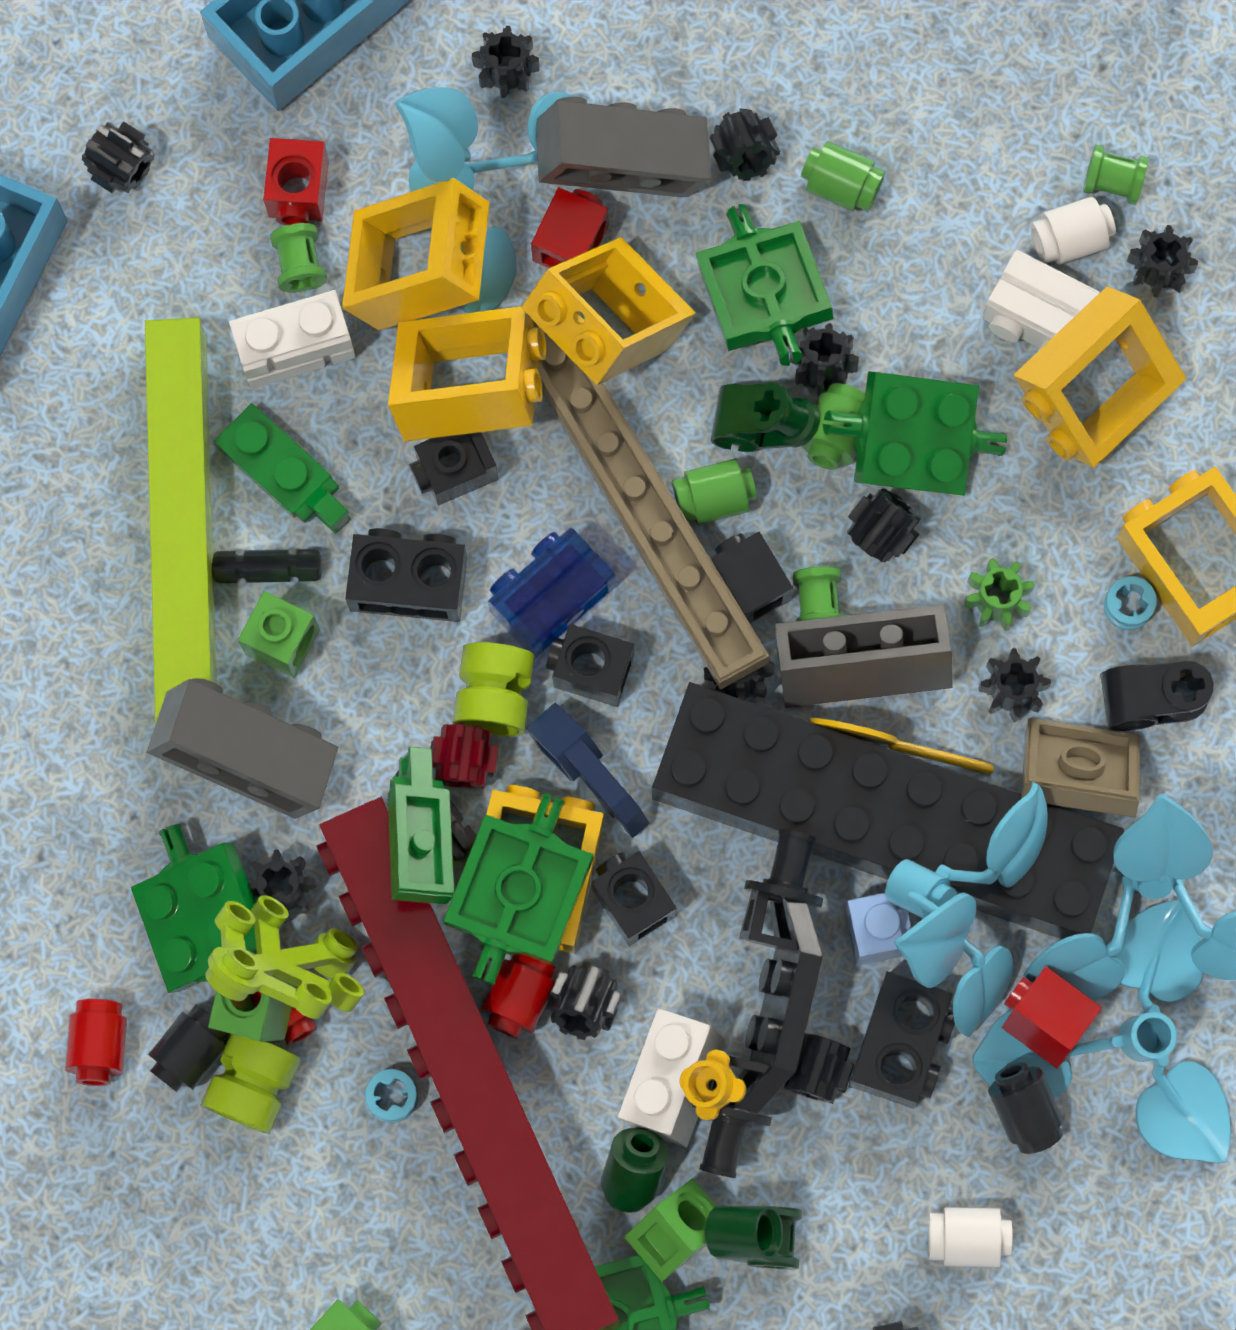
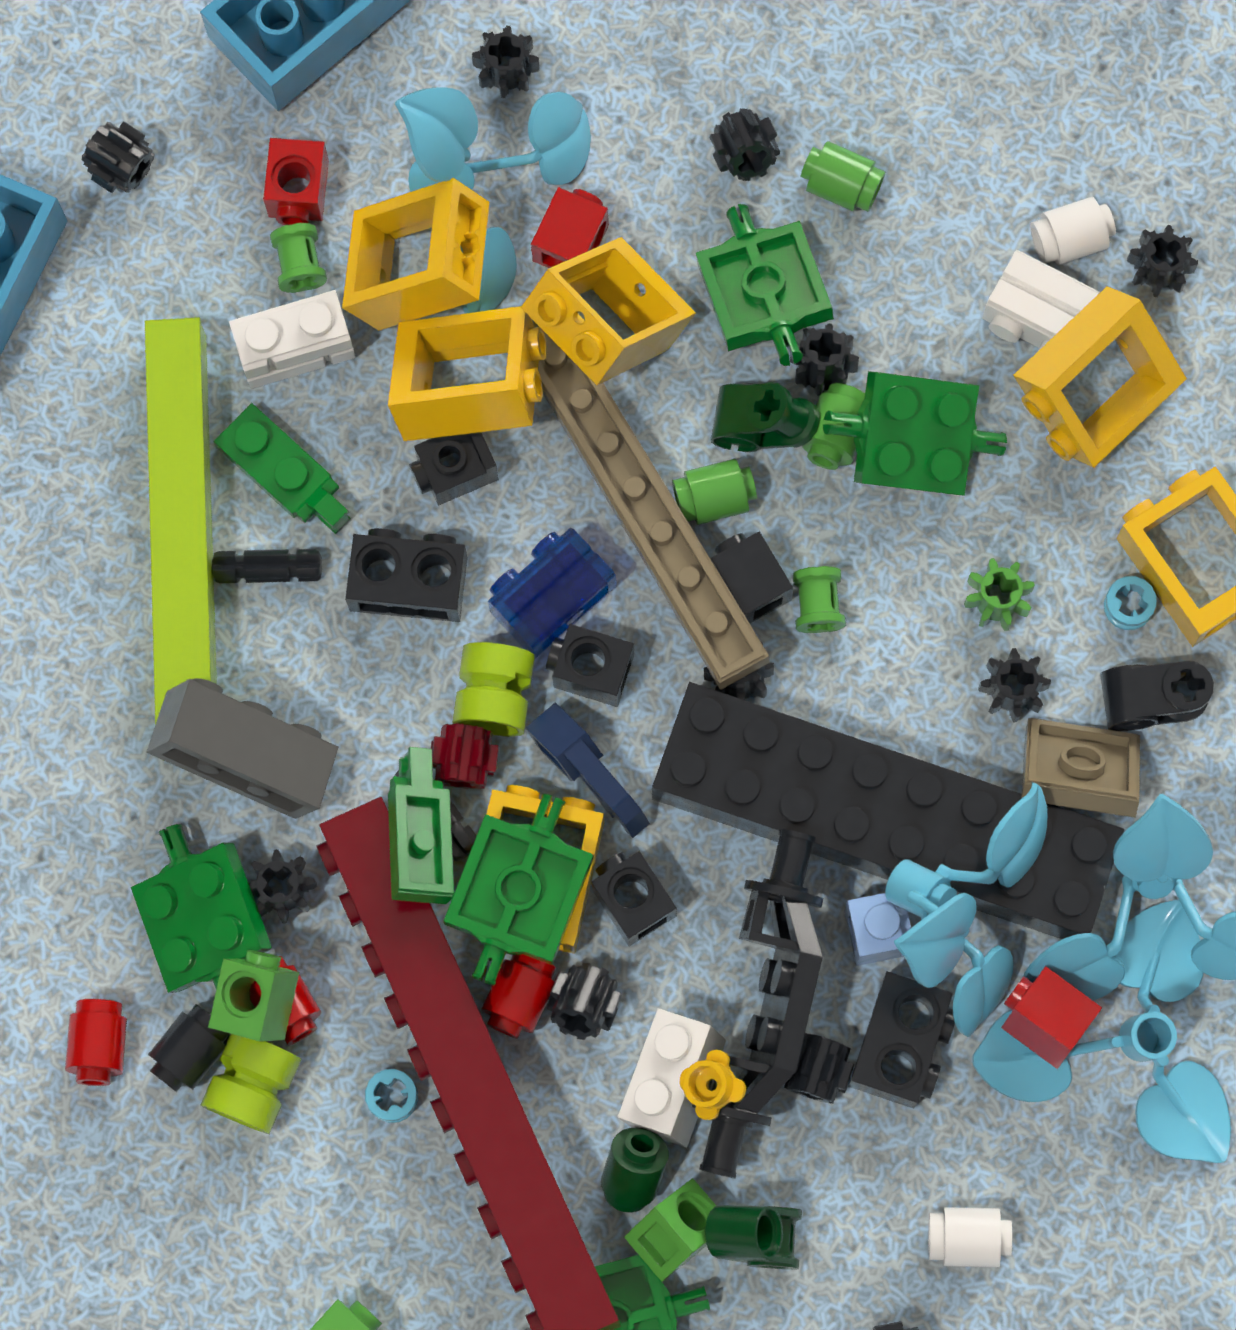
(238, 972): lime plant -> none
(278, 634): bright green brick -> none
(622, 148): dark grey brick -> none
(864, 655): dark grey brick -> none
(880, 737): yellow piece -> none
(883, 525): black gear -> none
(1026, 1108): black brick -> none
(1115, 174): bright green bush -> none

